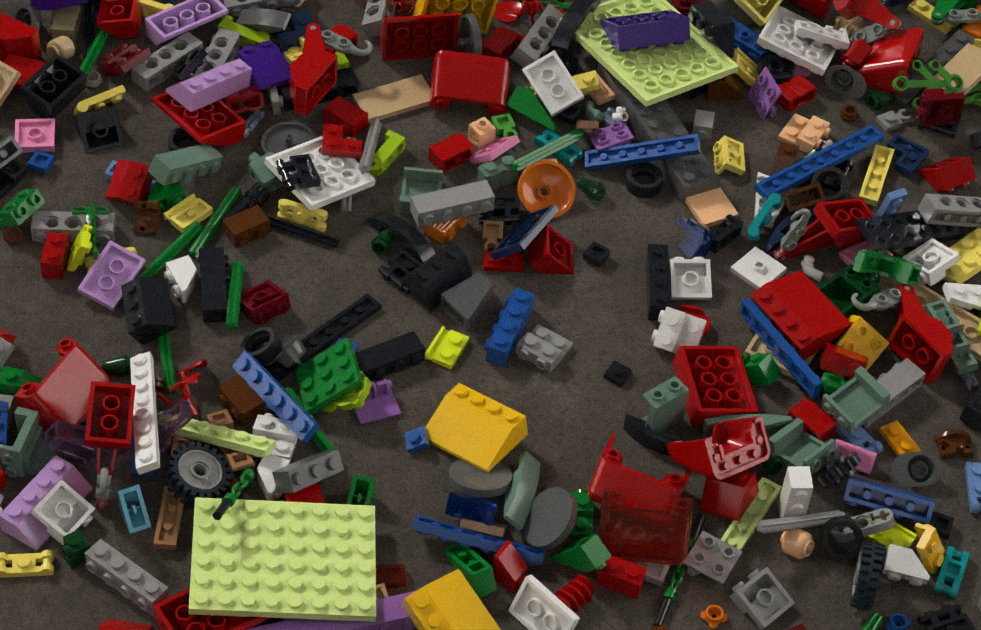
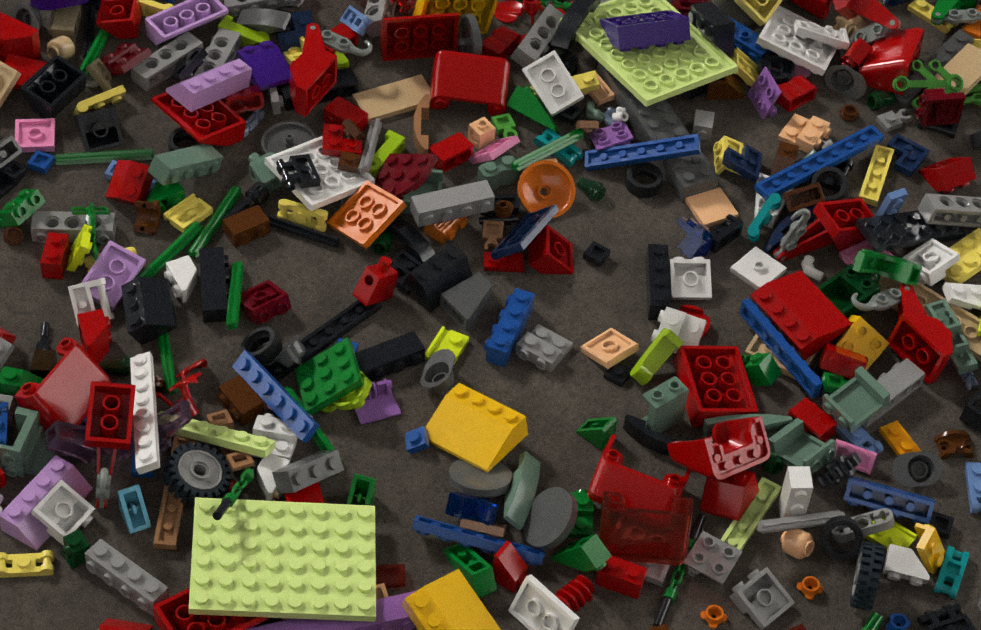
(43, 344): none -> black piece
(43, 362): none -> dark brown brick
(83, 301): none -> white plate
(95, 333): none -> red slope
(100, 74): none -> dark tan tile
(103, 156): none -> green axle
(349, 162): none -> reddish brown plate
(353, 130): none -> reddish brown plate
(355, 20): none -> medium blue plate
(366, 214): none -> orange plate
(376, 282): none -> red torso
(405, 173): none -> dark red plate
(421, 113): none -> medium nougat slope
(438, 371): none -> dark grey piece
(503, 209): none -> reddish brown plate
(598, 430): none -> green slope
(609, 348): none -> light nougat tile
(655, 356): none -> lime leg
(745, 164): none -> dark blue plate
(812, 582): none -> orange plate

